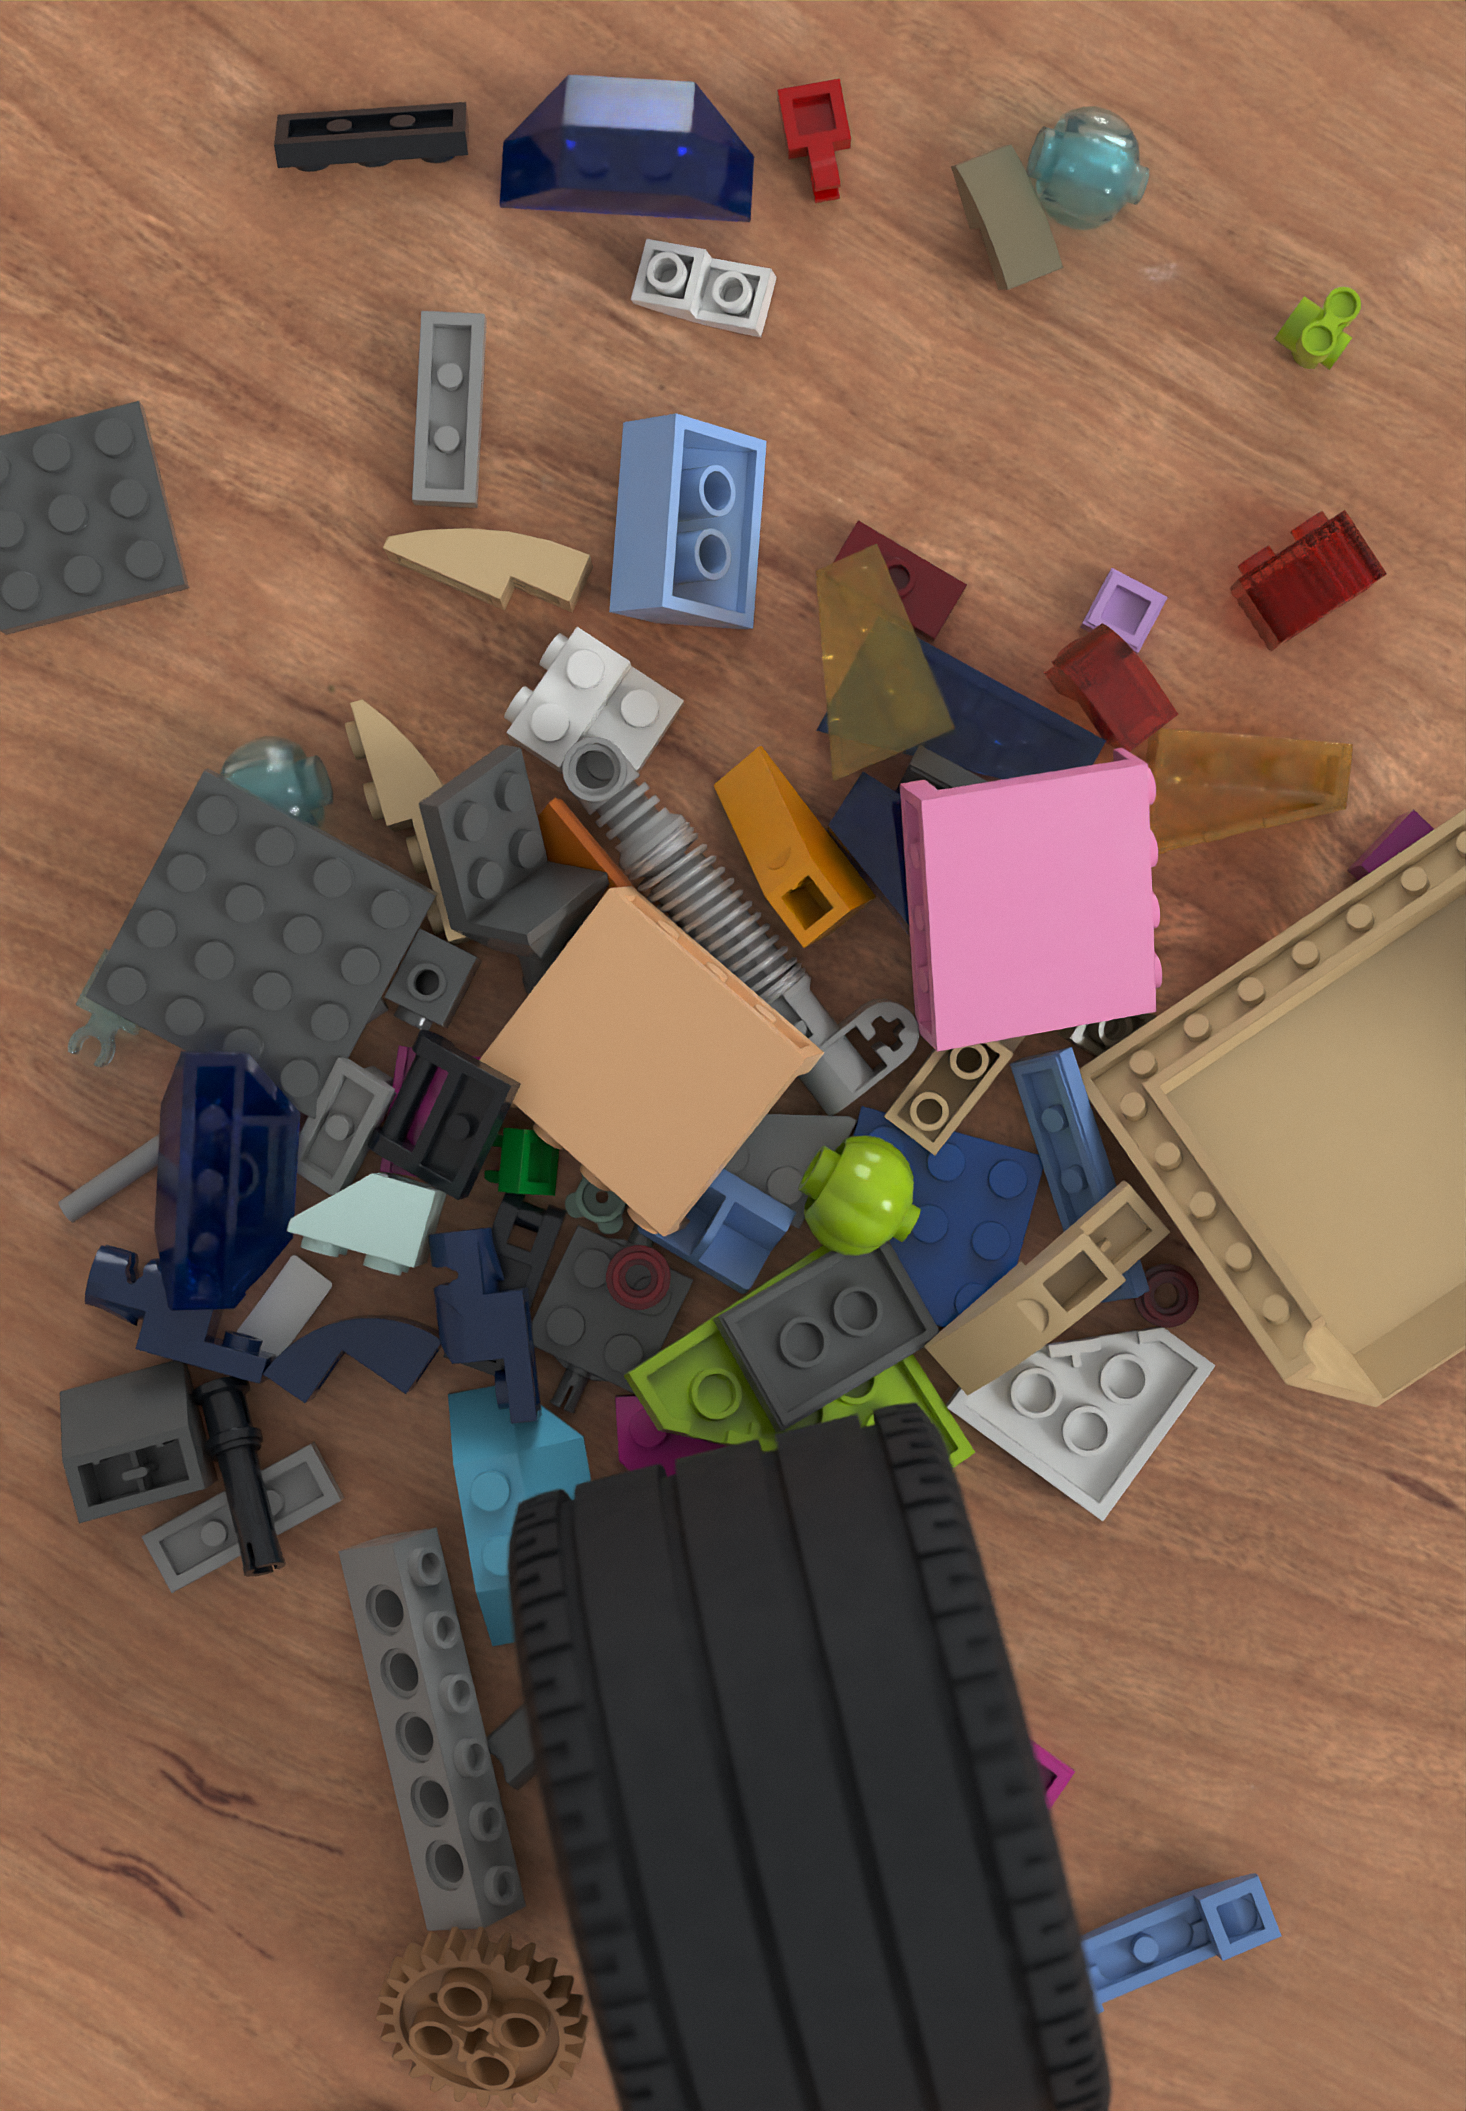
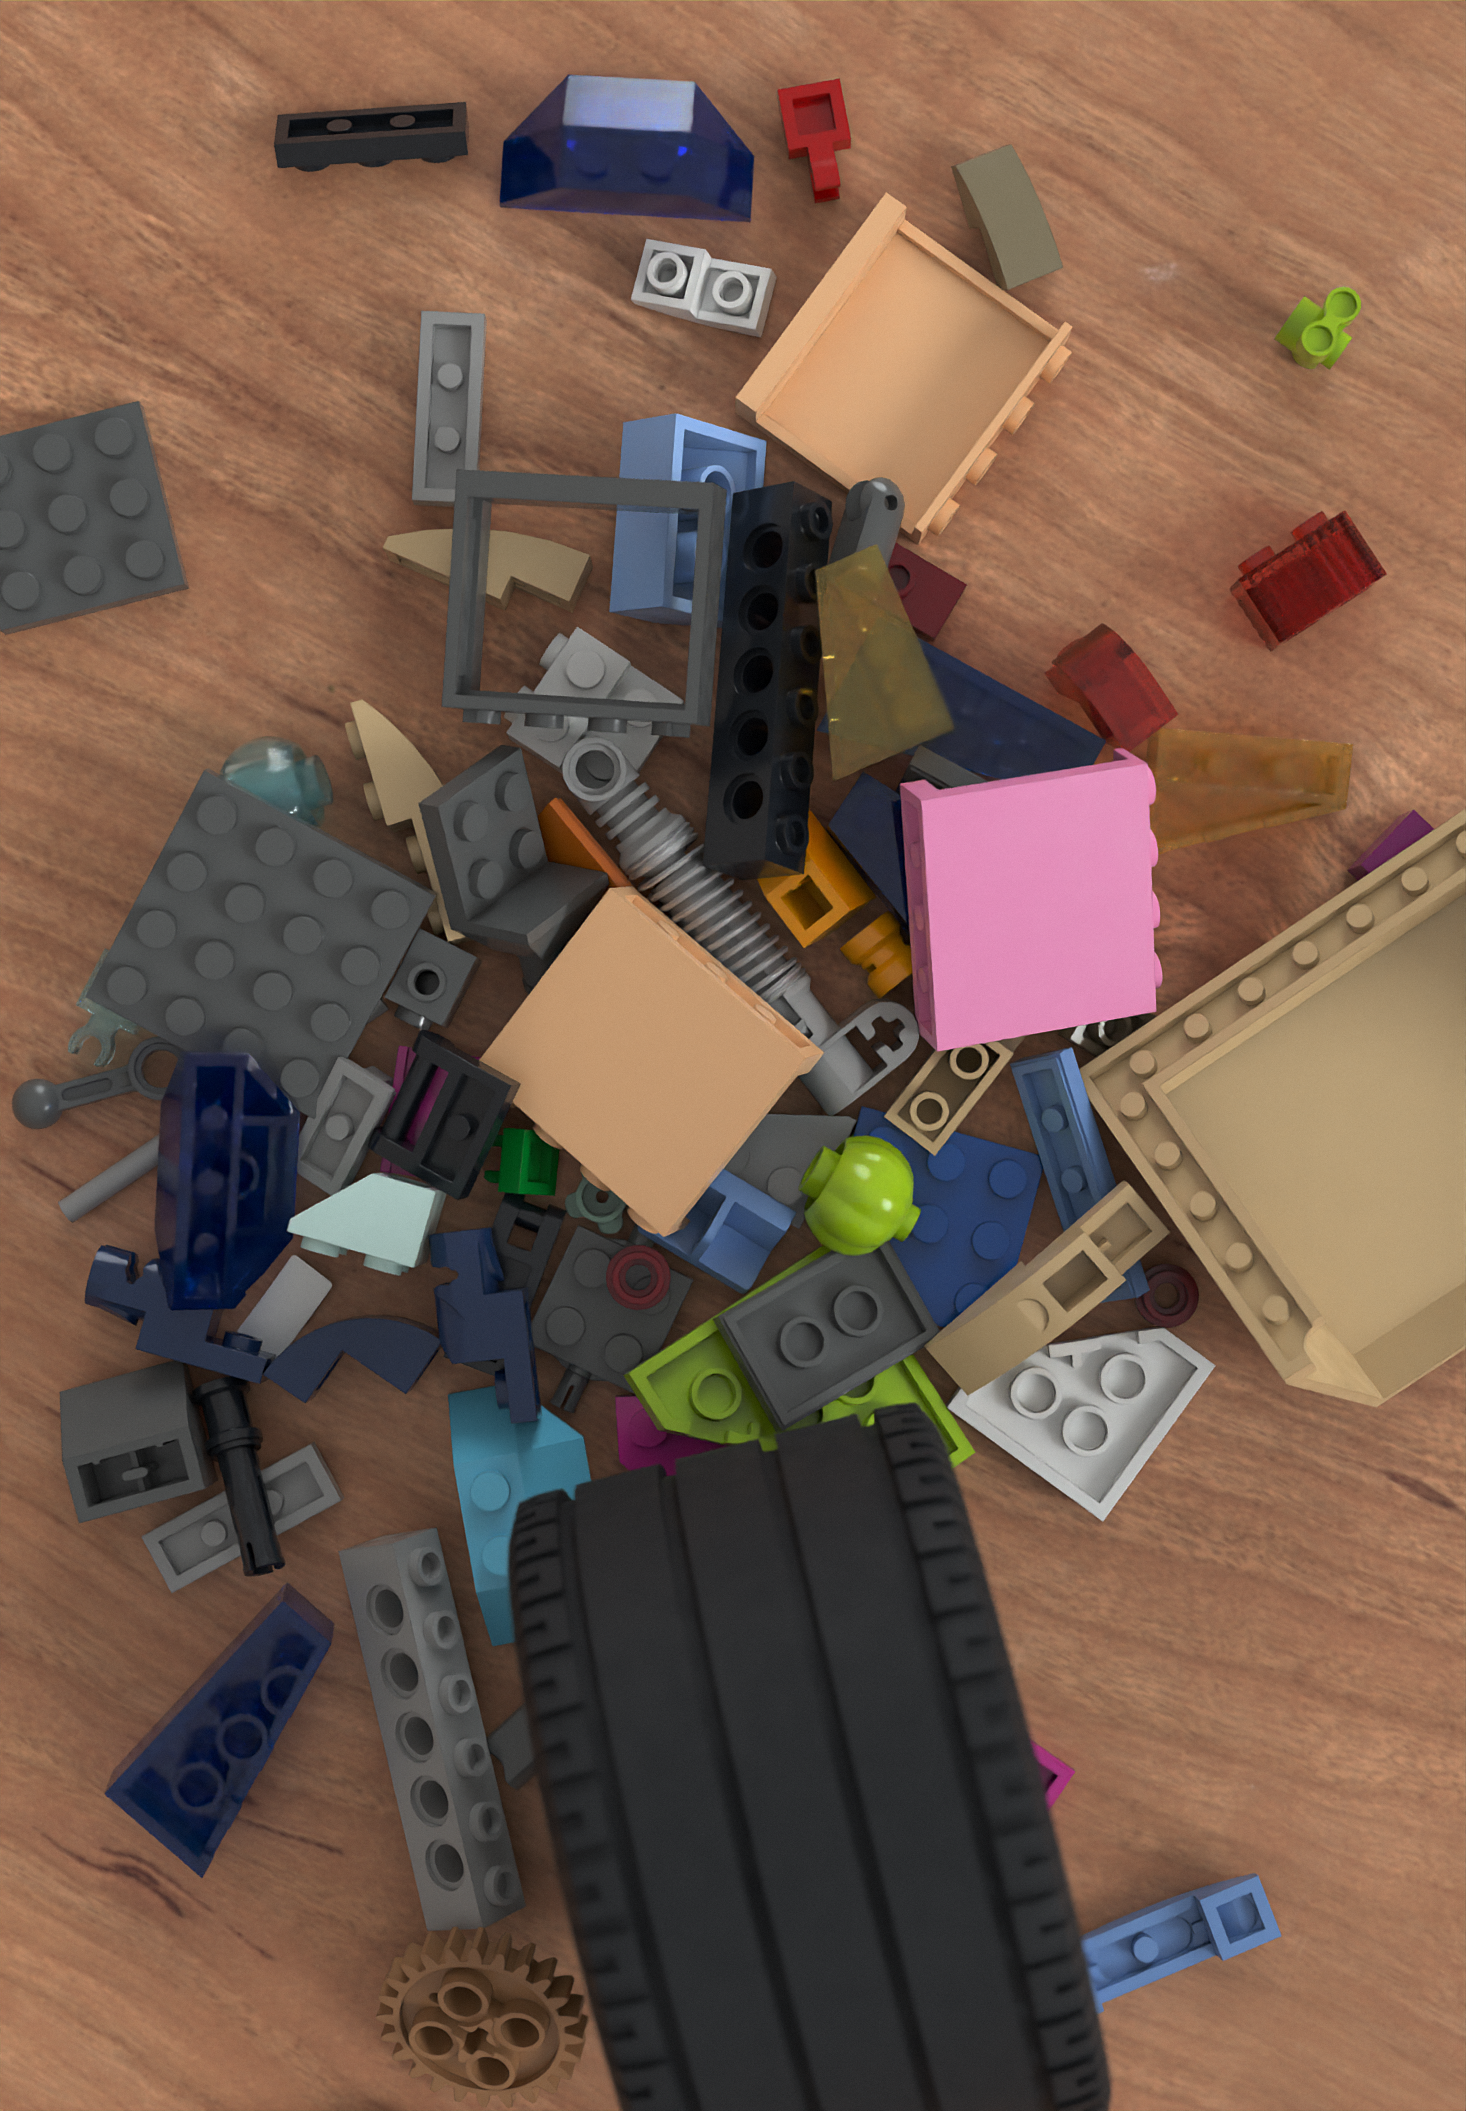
(41, 1102): none -> dark grey piece
(210, 1746): none -> clear blue wedge
(467, 596): none -> dark grey window
(767, 683): none -> black brick
(870, 518): none -> dark grey piece
(881, 953): none -> light orange wheel
(902, 370): none -> light nougat panel
(1087, 167): clear light blue plant -> none
(1125, 608): lavender tile -> none

